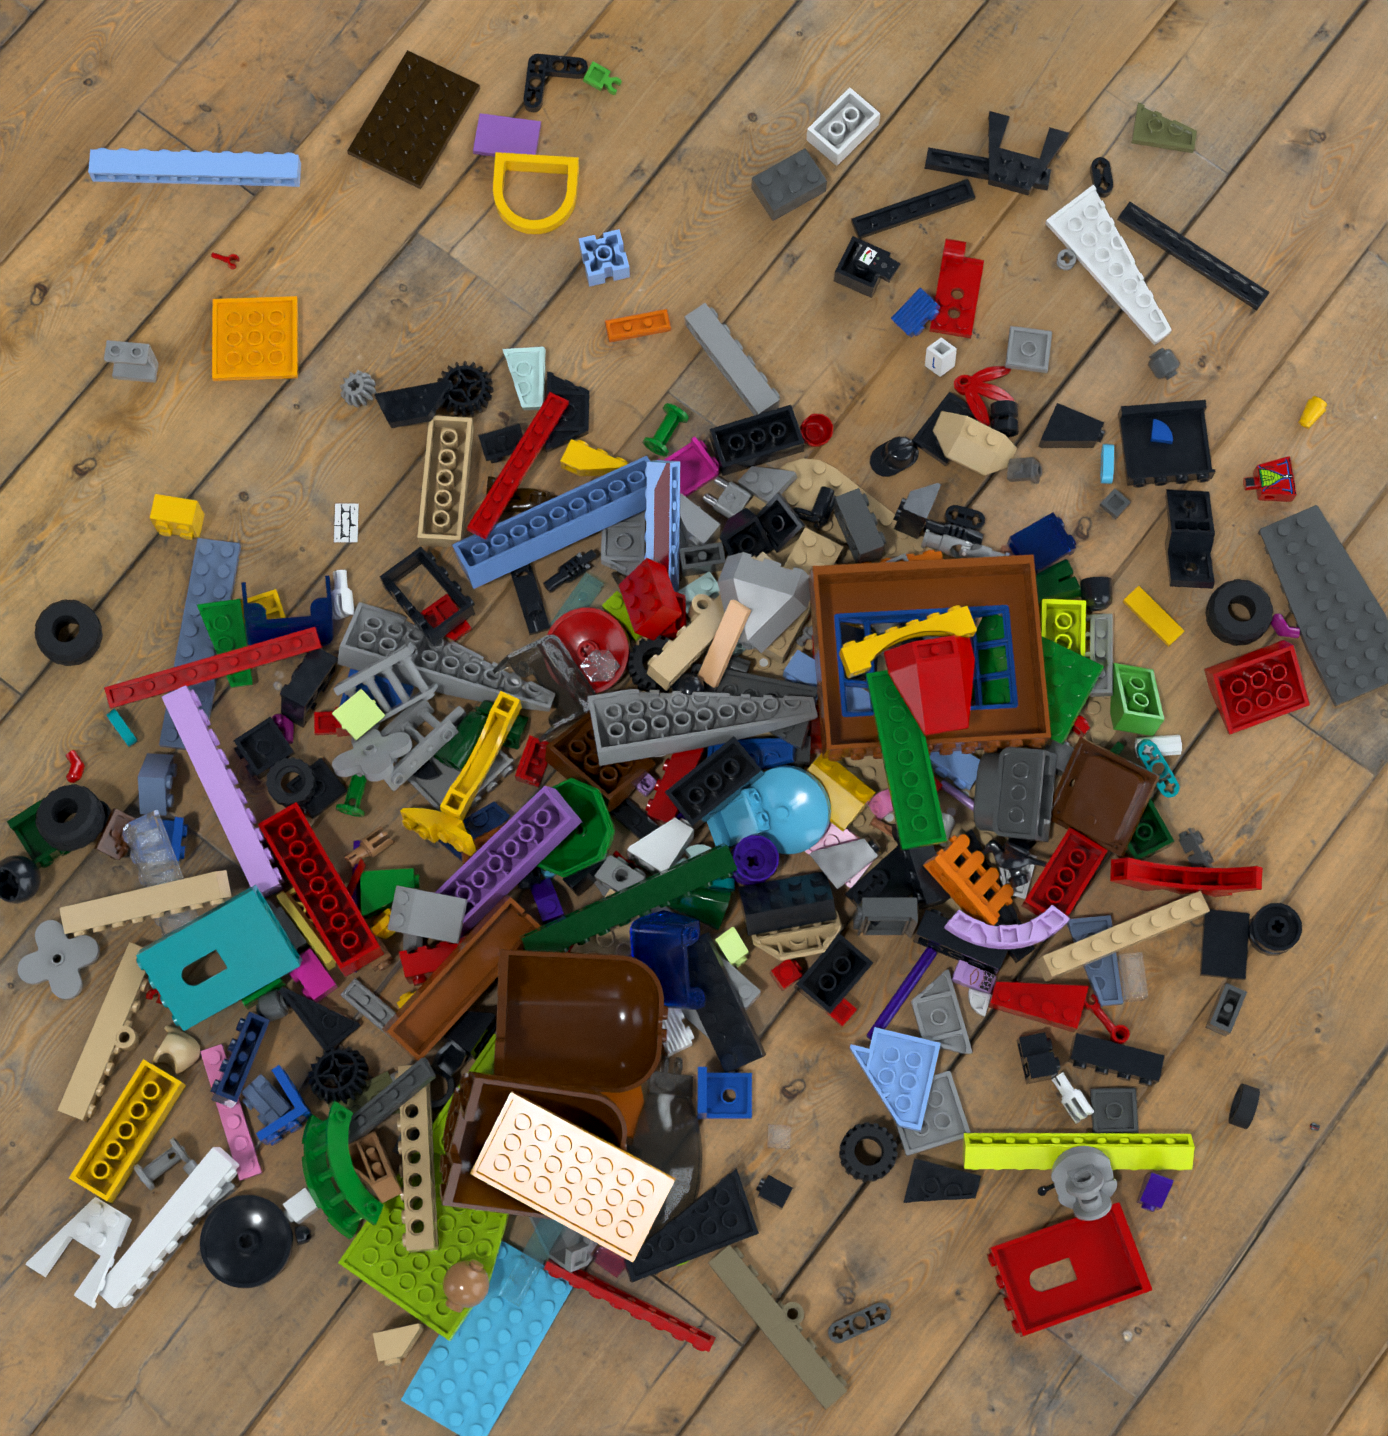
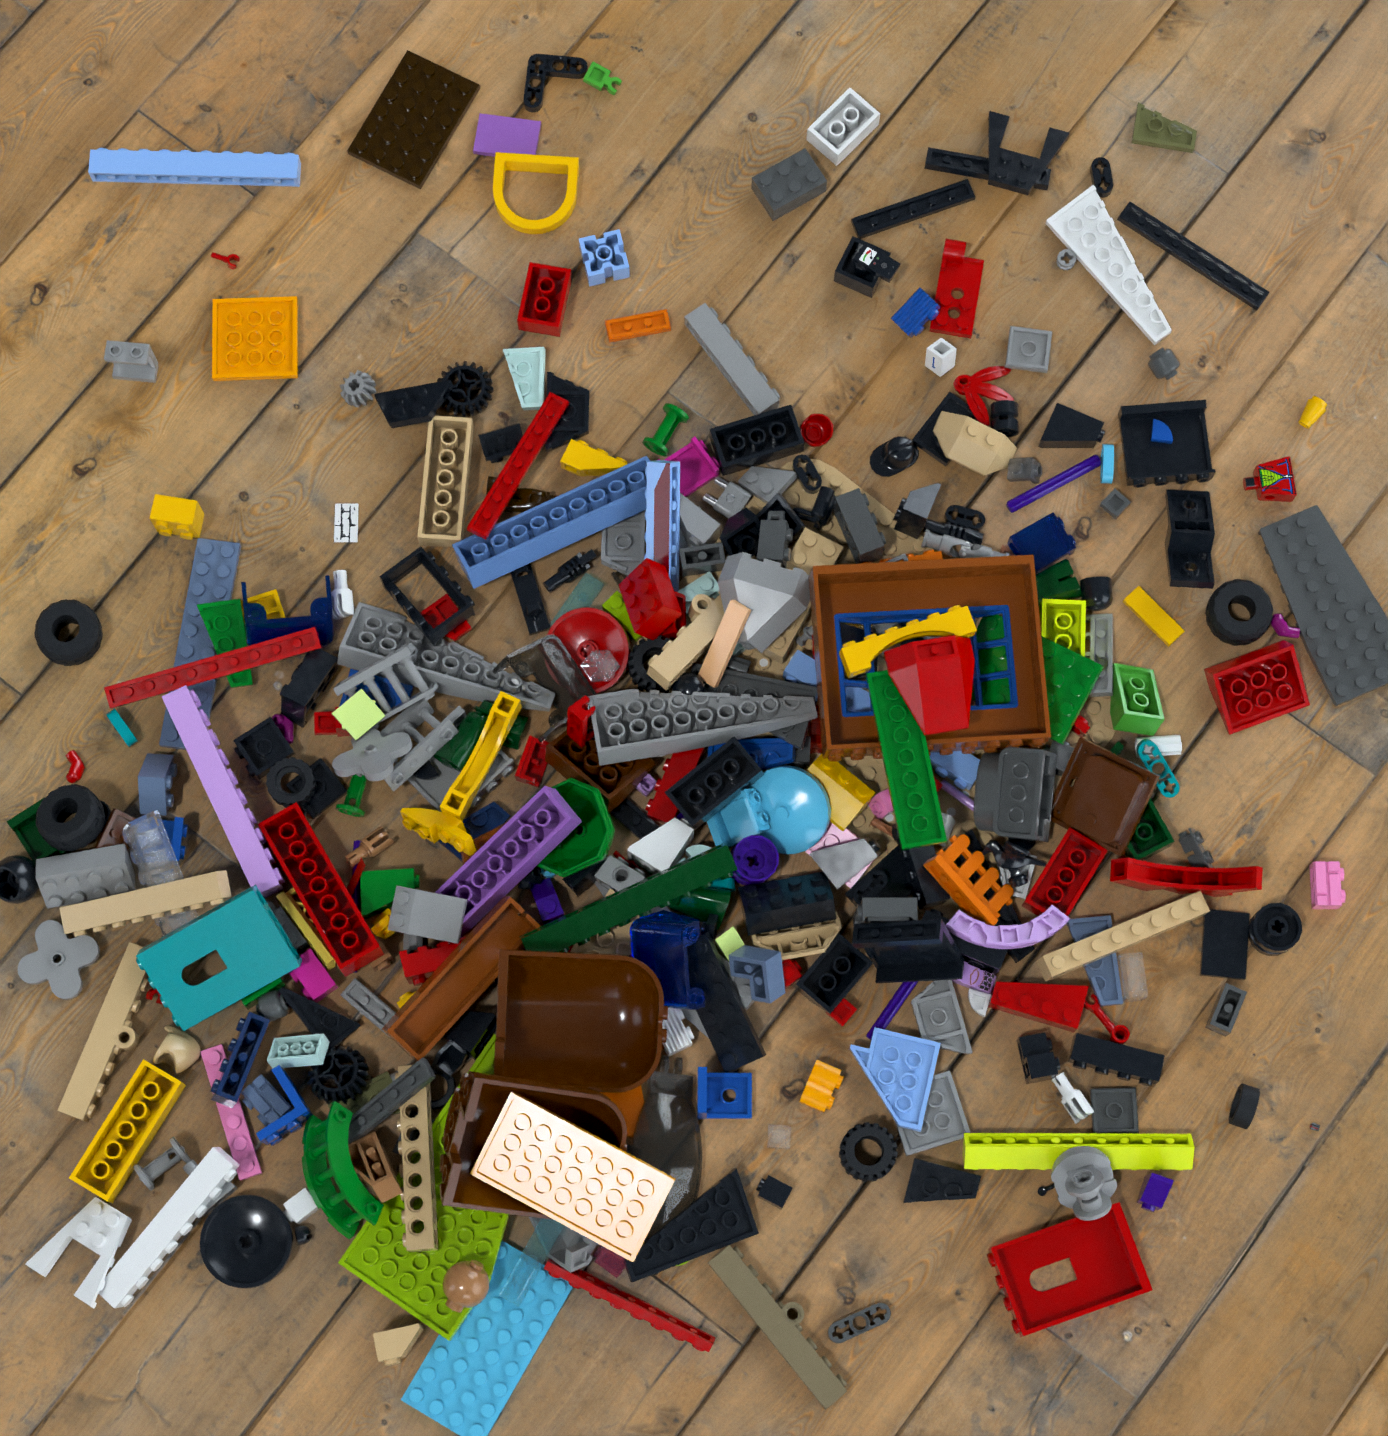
(85, 875): none -> light grey brick
(298, 1051): none -> light aqua piece
(544, 299): none -> red brick
(578, 721): none -> red hinge
(710, 926): none -> black plate
(763, 970): none -> sand blue brick
(775, 538): none -> dark grey brick
(803, 476): none -> black beam
(821, 1086): none -> light orange brick
(910, 950): none -> black panel
(1053, 483): none -> dark purple axle
(1326, 885): none -> bright pink brick

